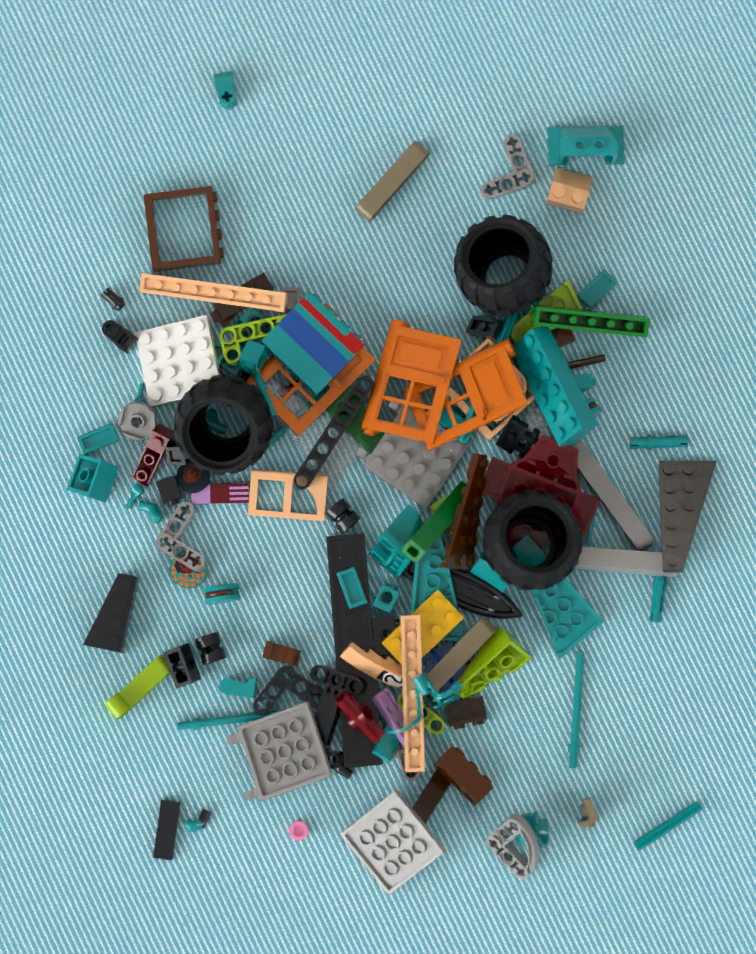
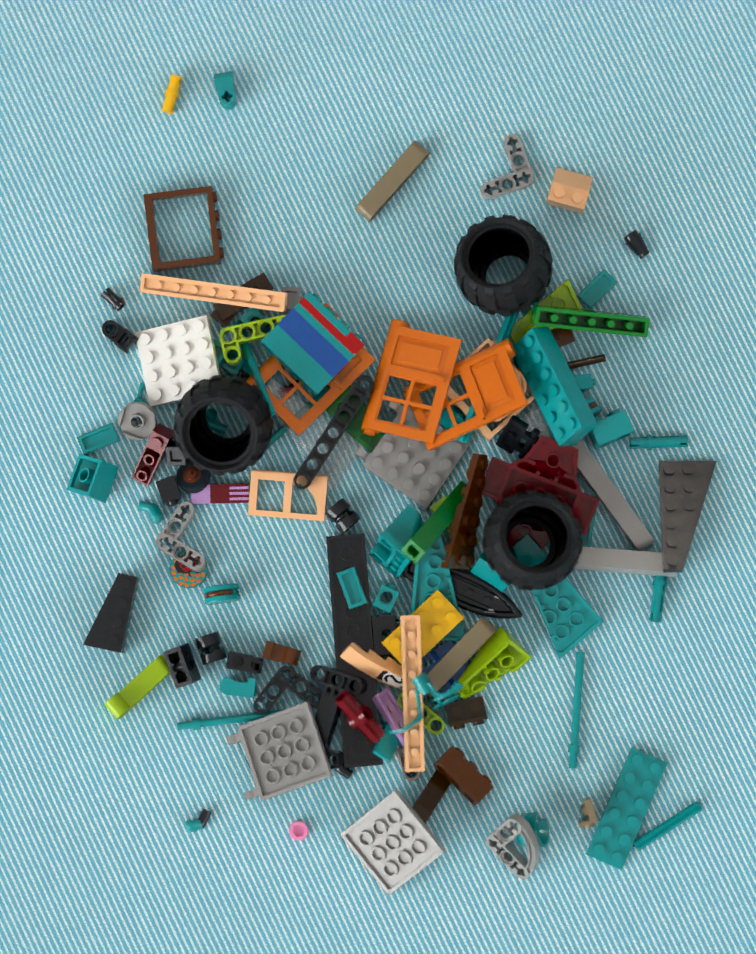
(137, 491): teal hand -> none
(166, 829): black tile -> none
(171, 94): none -> yellow pin
(244, 662): none -> black leg
(253, 356): teal brick -> none
(484, 327): black plate -> none
(585, 141): teal windscreen -> none
(611, 428): none -> teal brick
(626, 808): none -> teal plate
(636, 244): none -> black cone

